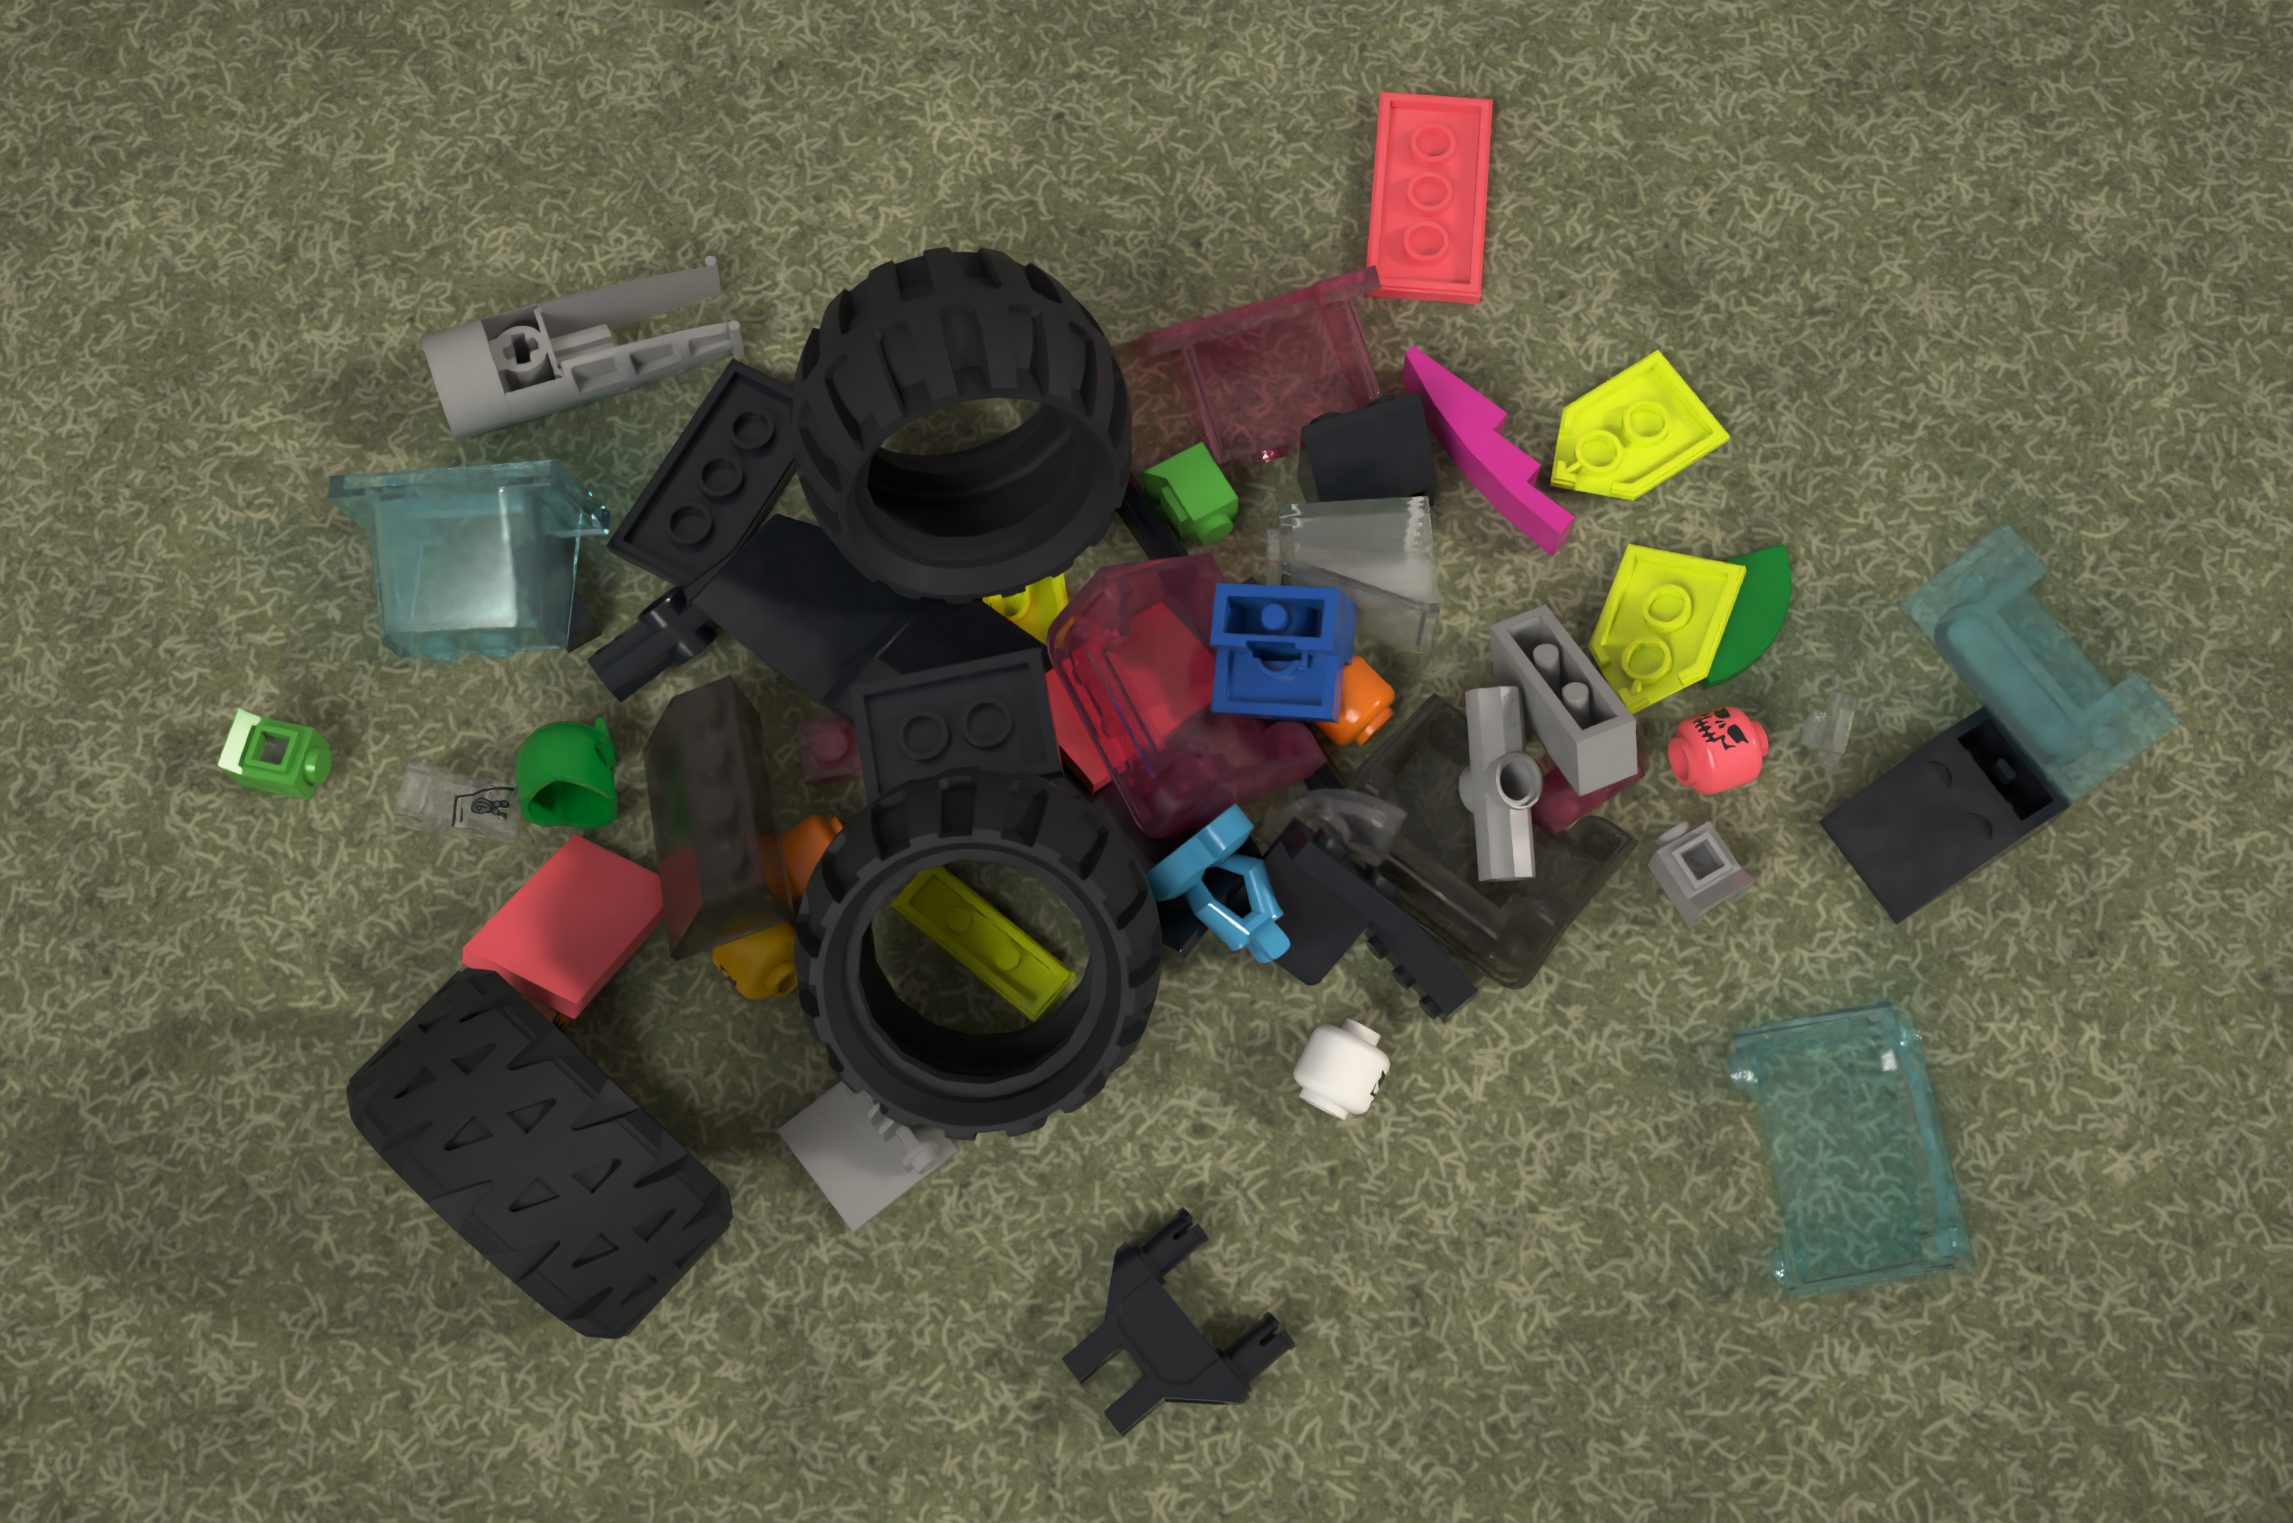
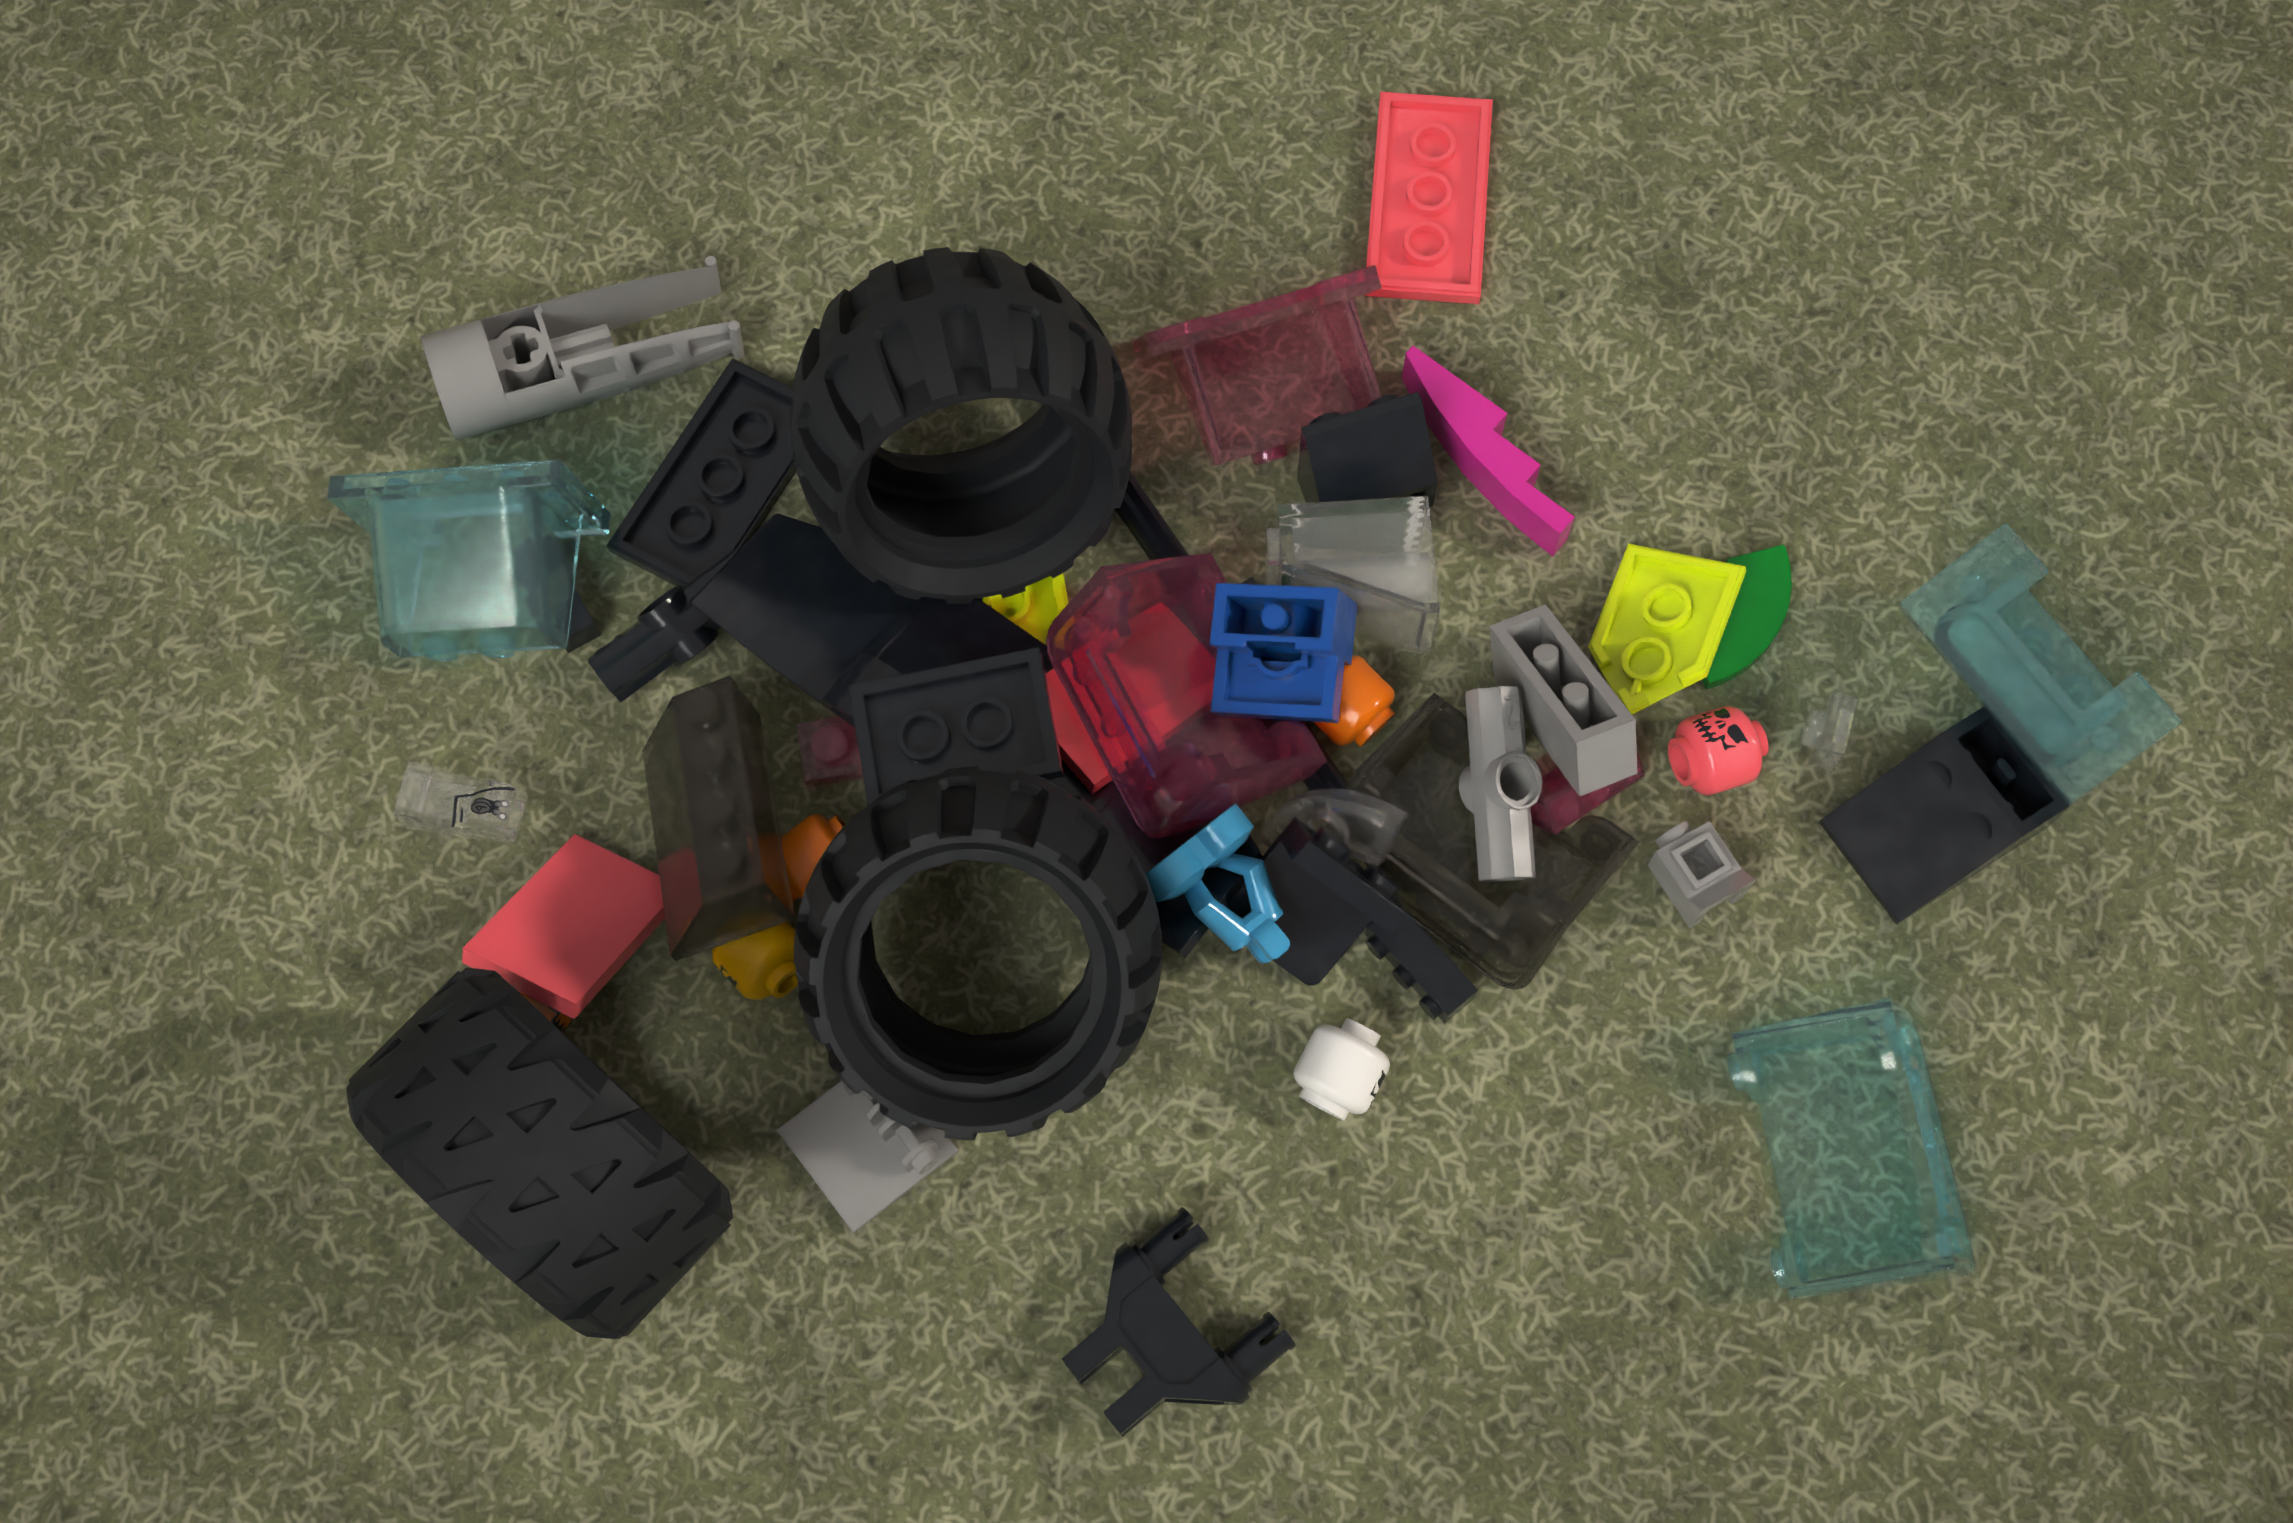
(275, 756): bright green window -> none
(567, 775): green helmet -> none
(984, 942): neon yellow tile -> none
(1194, 495): bright green window -> none
(1633, 432): neon yellow tile -> none

